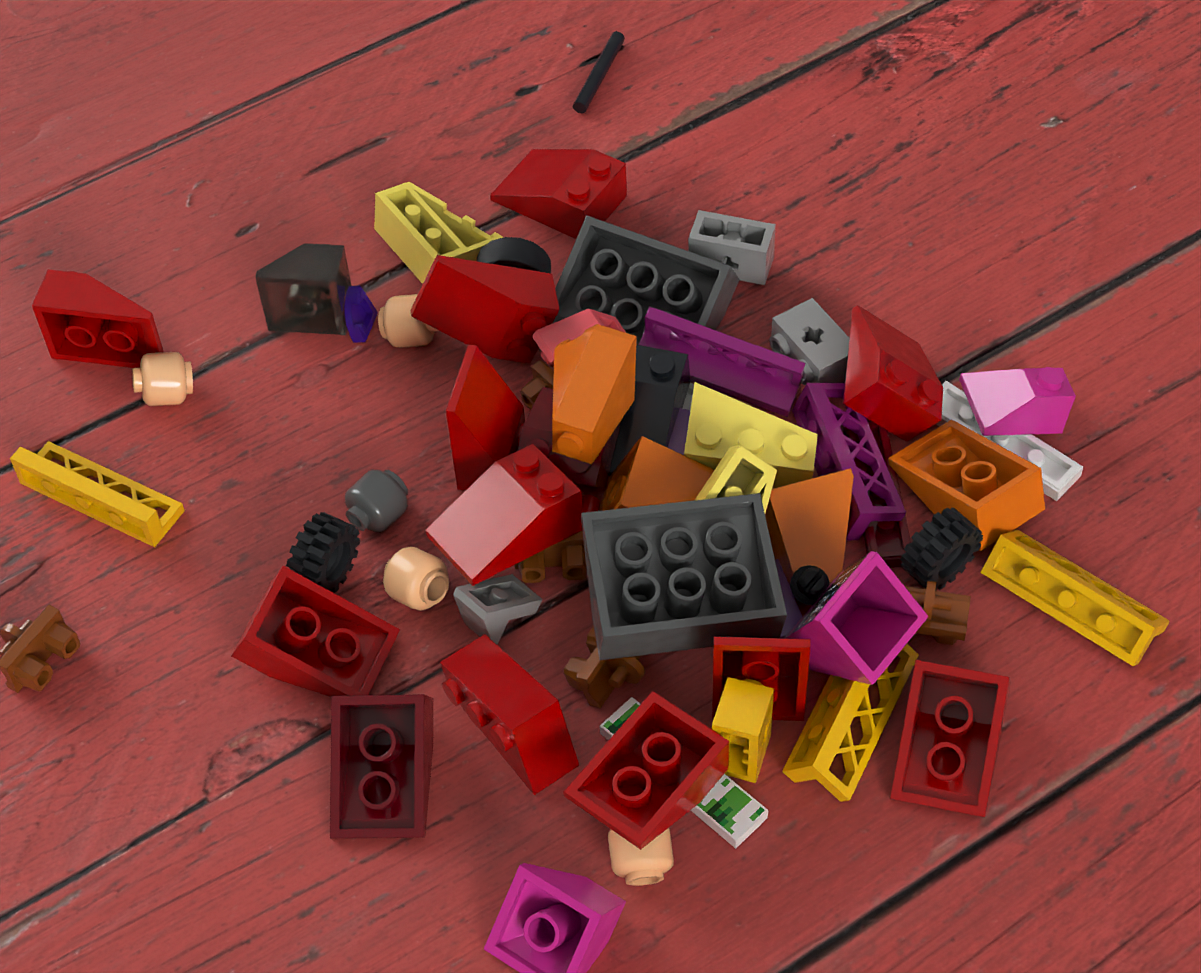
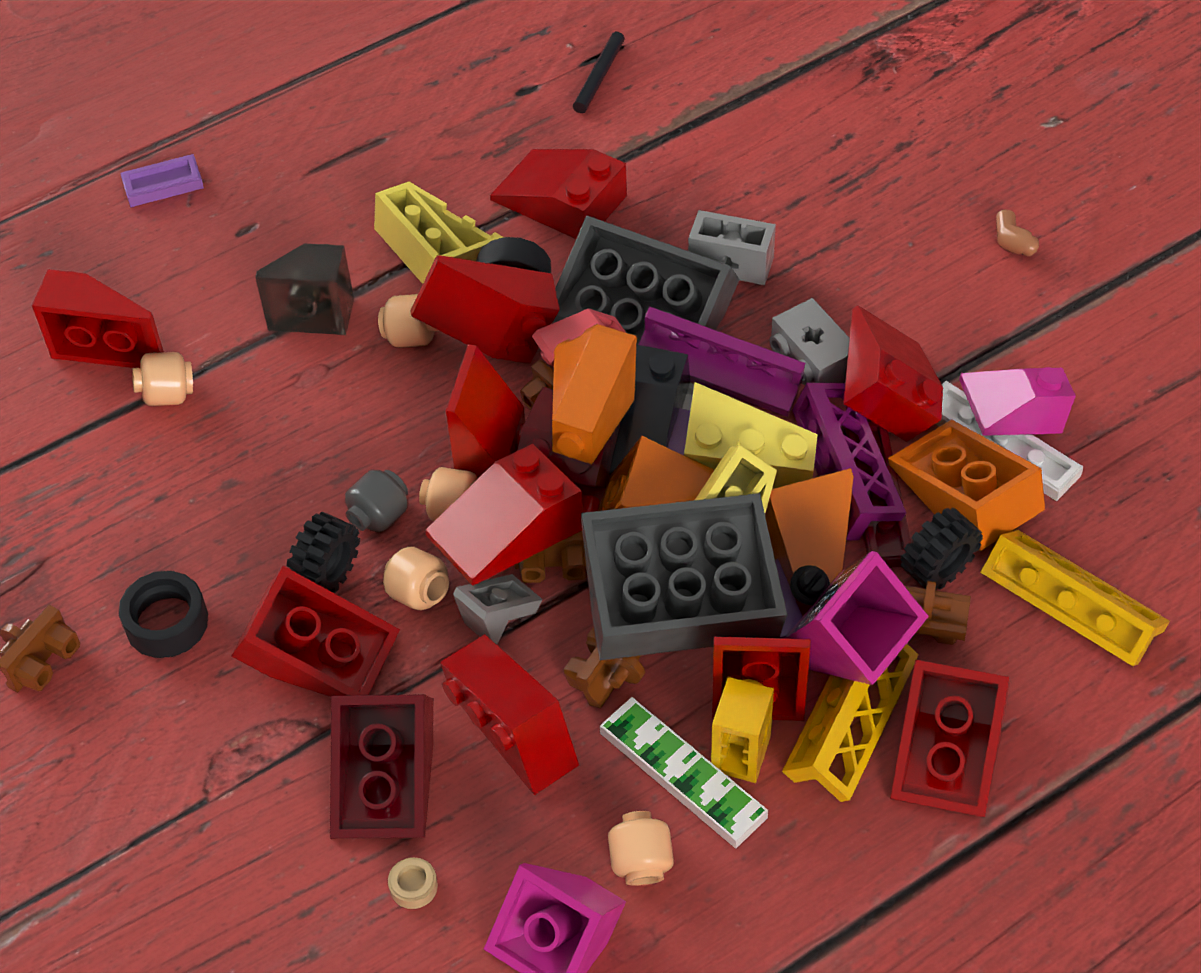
(96, 499): yellow fence -> none
(151, 589): none -> black tyre
(161, 180): none -> medium lavender tile
(358, 313): dark purple tile -> none
(412, 883): none -> tan tile
(444, 489): none -> light nougat head
(650, 771): red slope -> none
(1013, 237): none -> nougat arm

